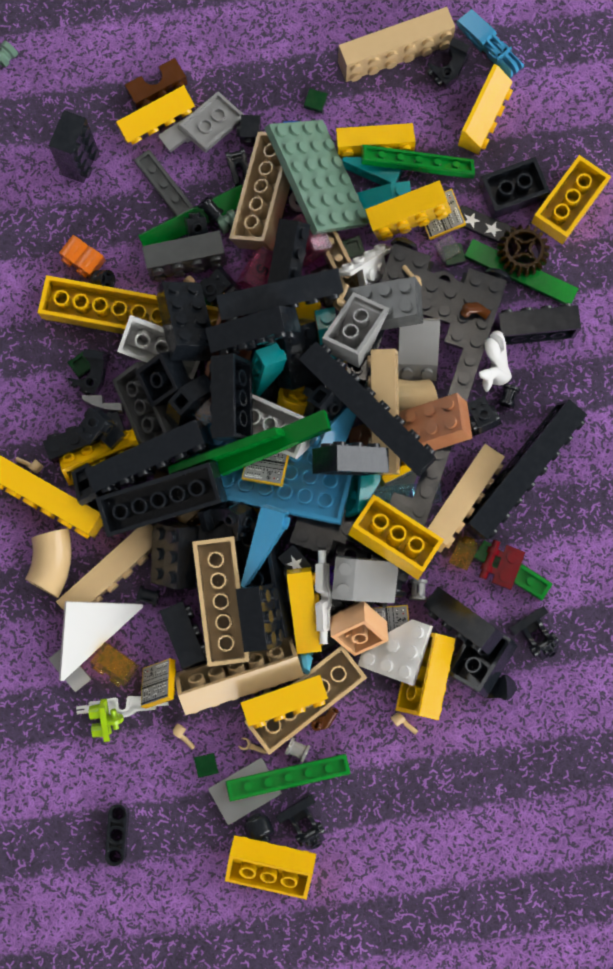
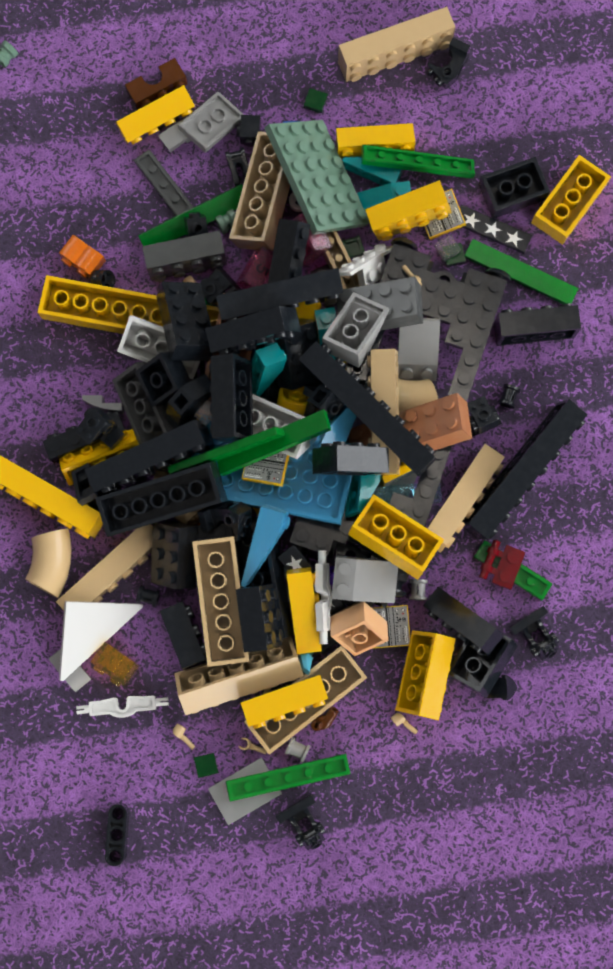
(35, 466): tan hand -> none
(74, 147): black brick -> none
(80, 365): dark green tile -> none
(98, 362): black tile -> none
(101, 712): lime hips -> none
(158, 683): tile -> none
(210, 208): black bush -> none
(259, 828): black head -> none
(270, 867): yellow brick -> none
(340, 302): tan hand -> none
(401, 654): white plate -> none
(464, 552): clear yellow bracket -> none
(474, 307): reddish brown arm -> none
(485, 40): dark azure arm -> none
(485, 111): yellow slope -> none
(499, 371): white piece -> none
(513, 237): dark brown gear -> none

